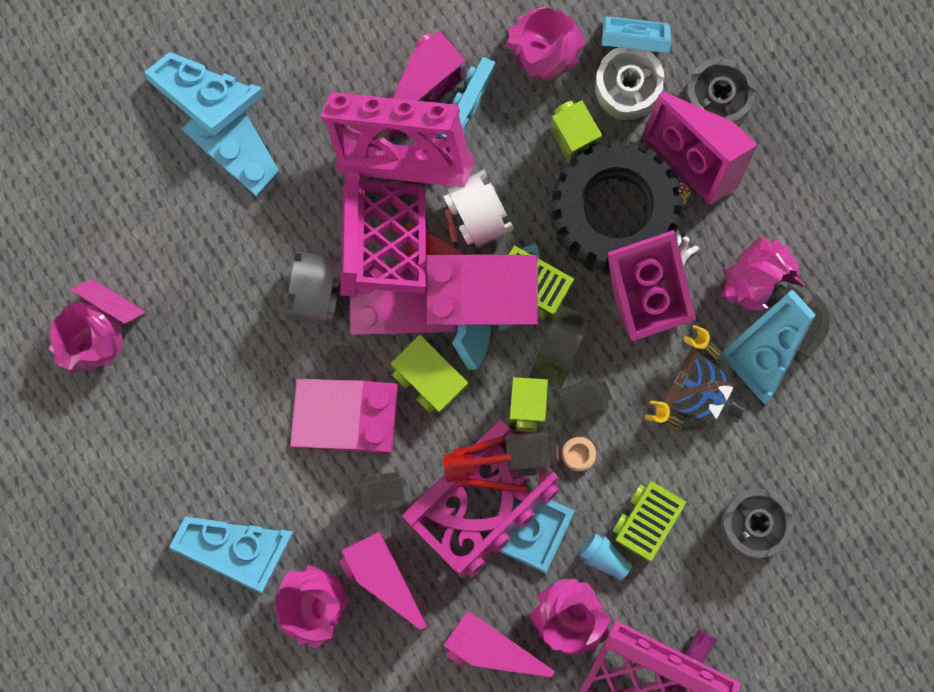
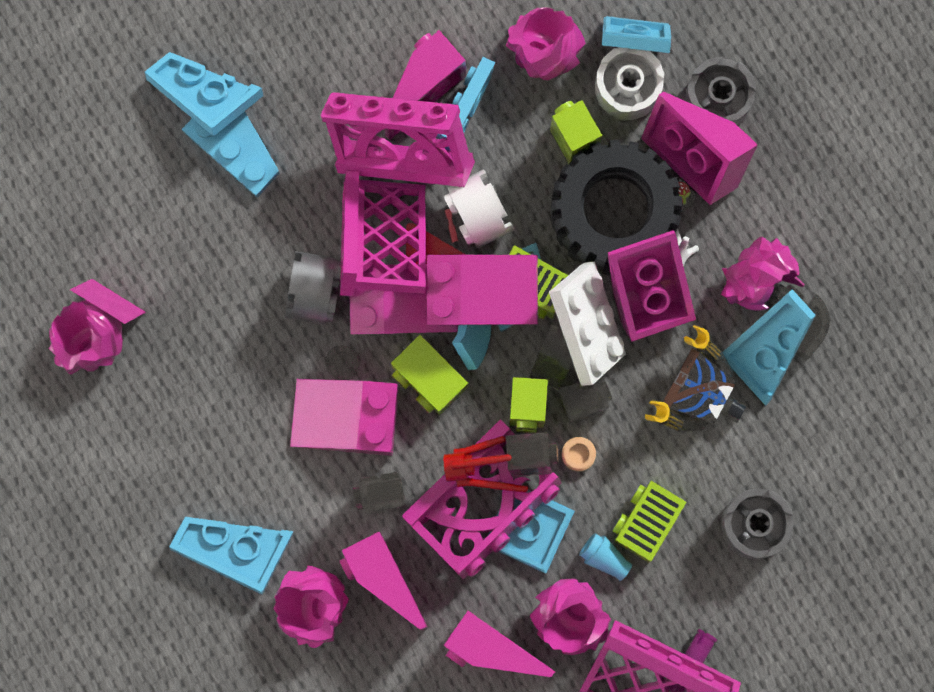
(587, 323): none -> white plate

